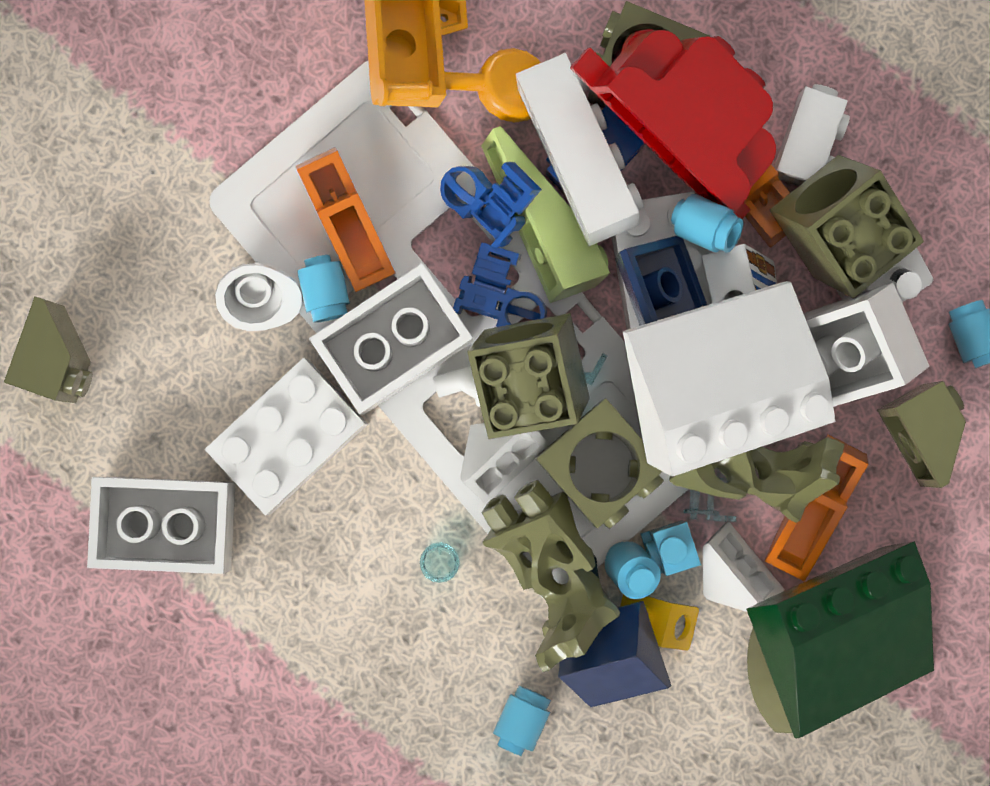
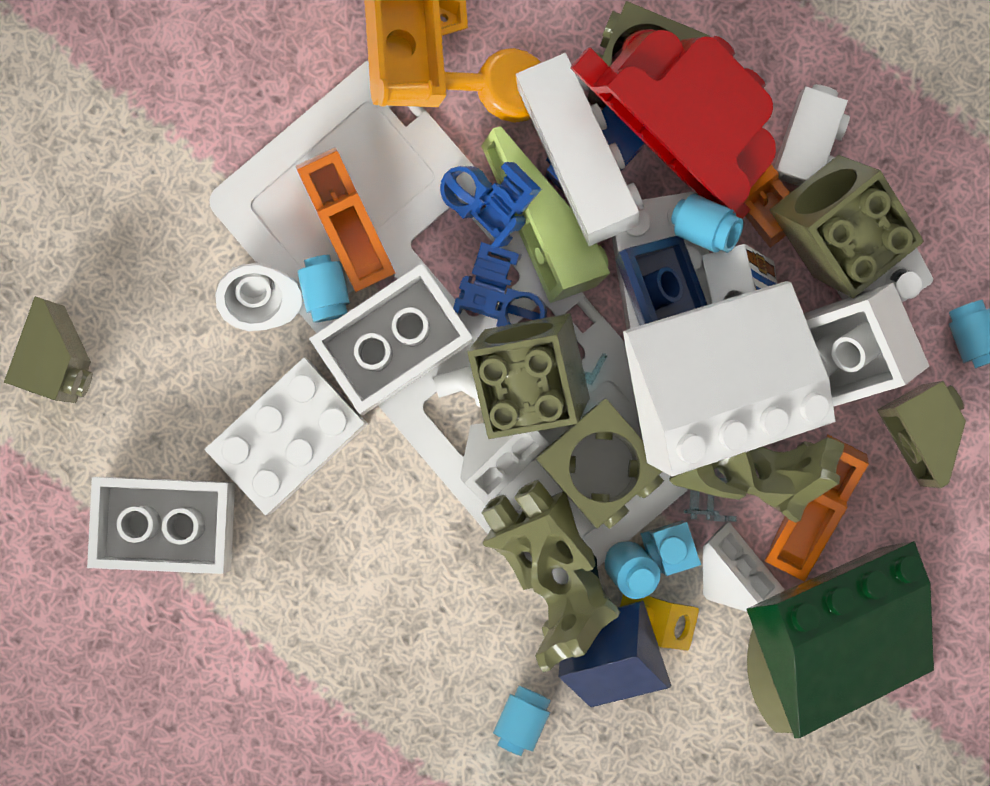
(425, 562): clear light blue bush -> none

